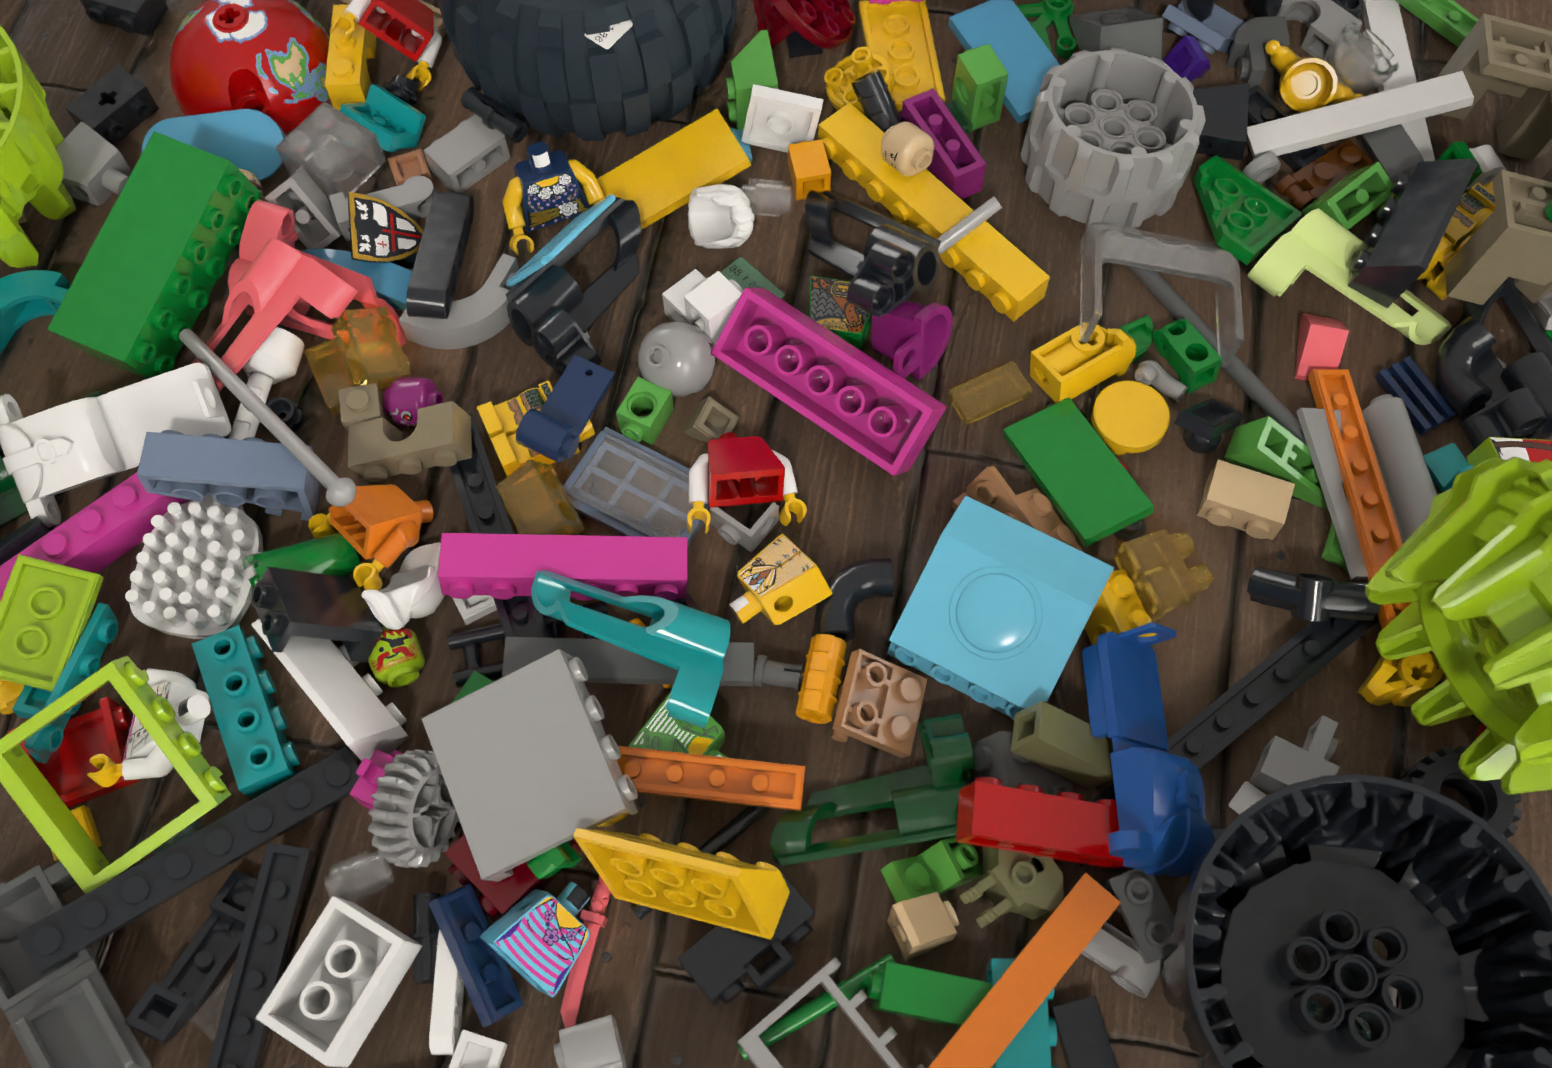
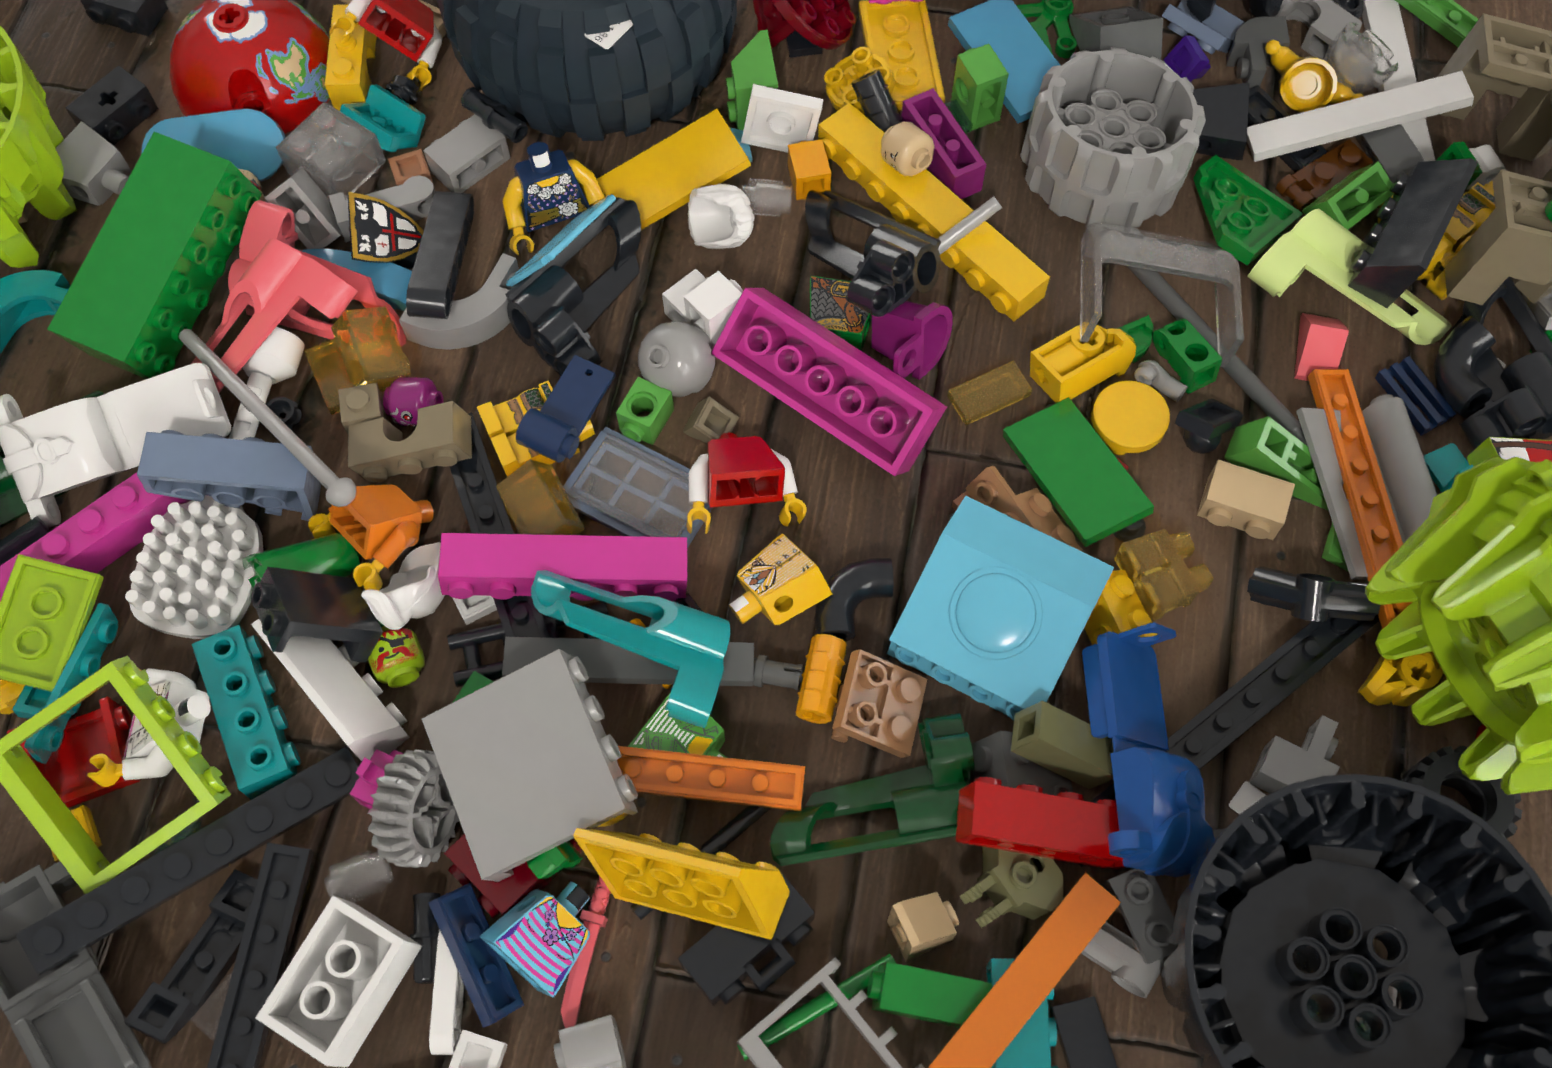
(735, 532): light grey bracket -> none
(749, 277): clear green sticker -> none
(934, 870): bright green slope -> none
(1262, 167): light grey tile -> none

